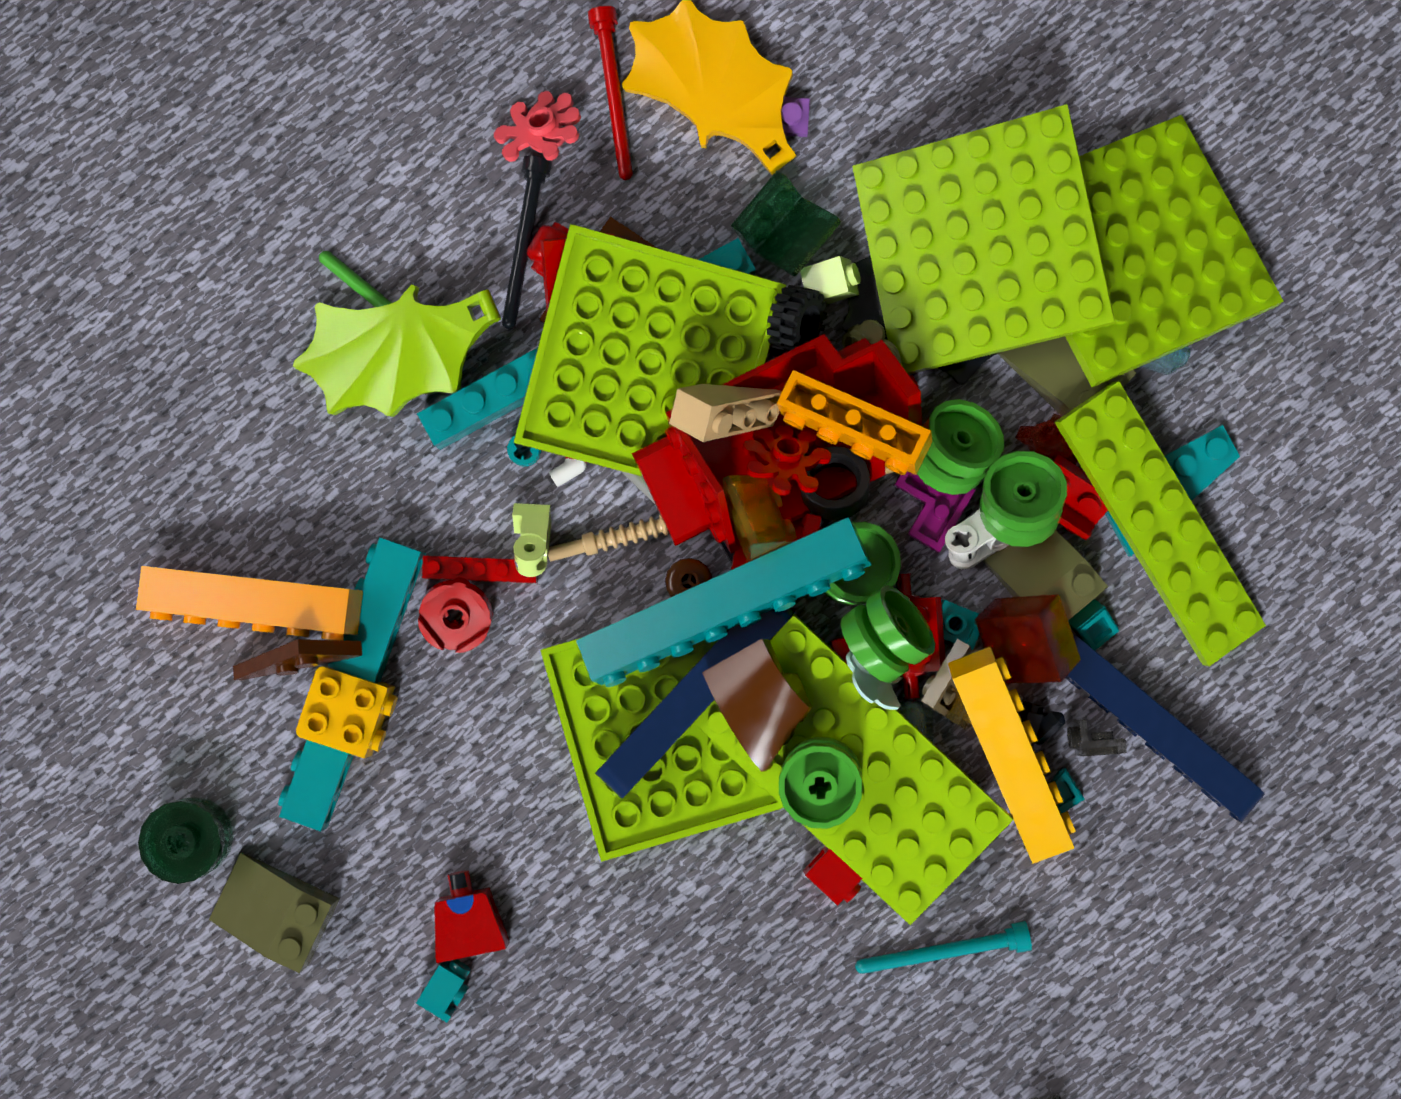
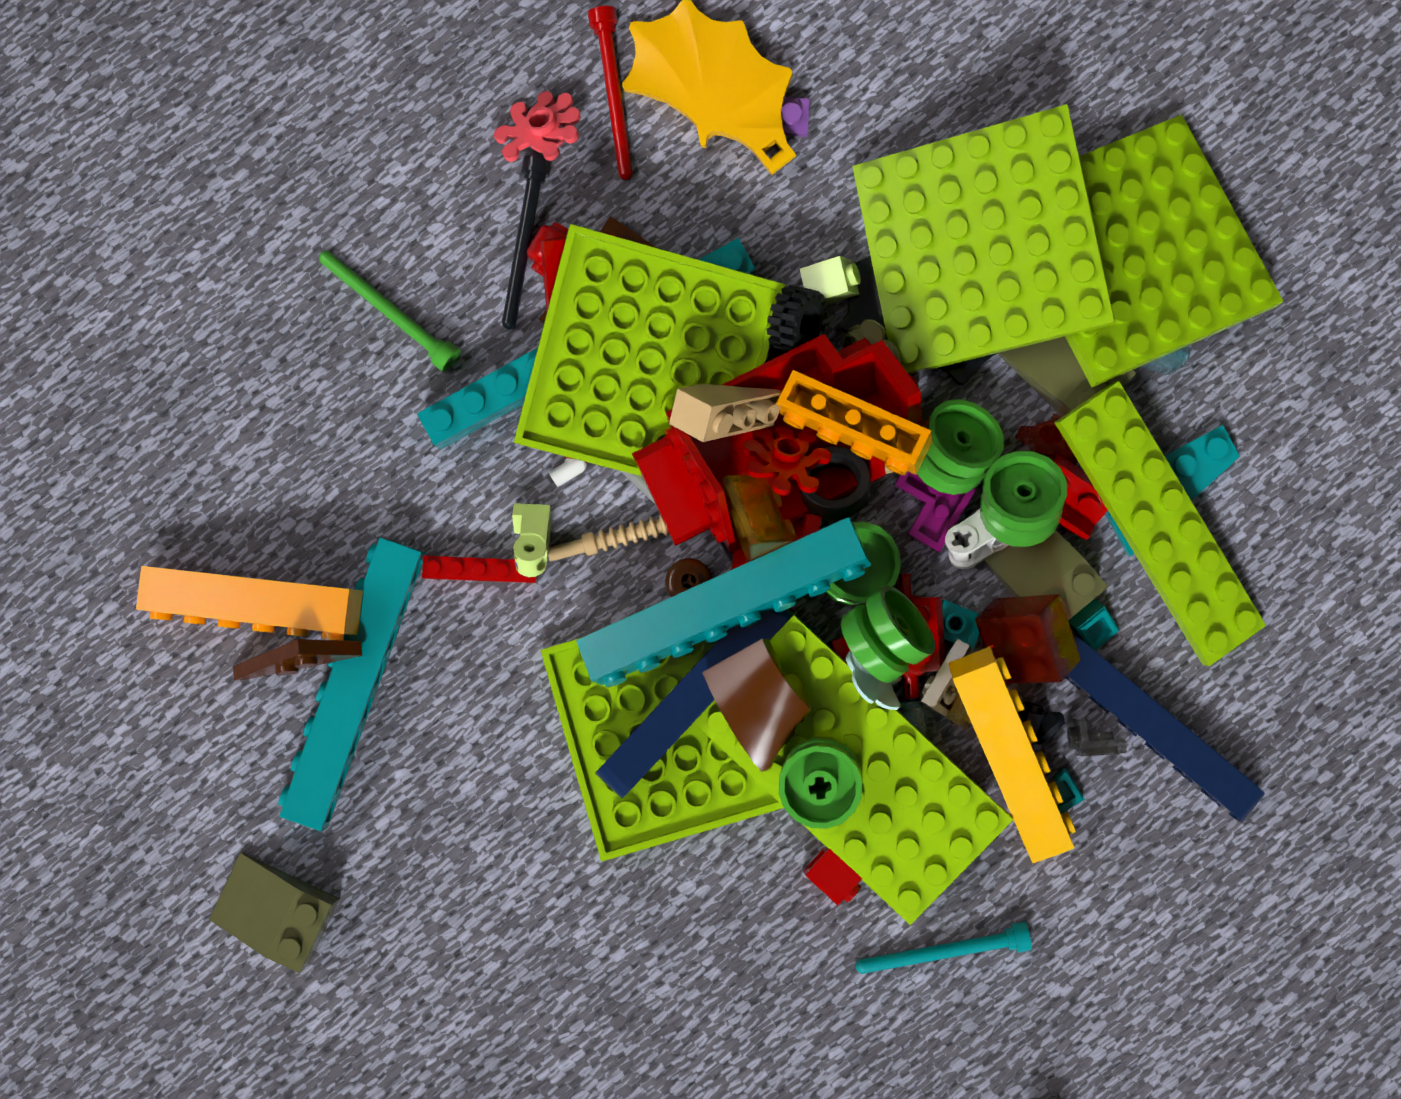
(164, 842): clear green wheel -> none
(346, 712): yellow bracket -> none
(392, 350): lime animal -> none
(445, 988): teal brick -> none
(455, 595): red plate -> none
(467, 921): red torso -> none
(512, 450): teal bush -> none
(784, 225): clear green bracket -> none

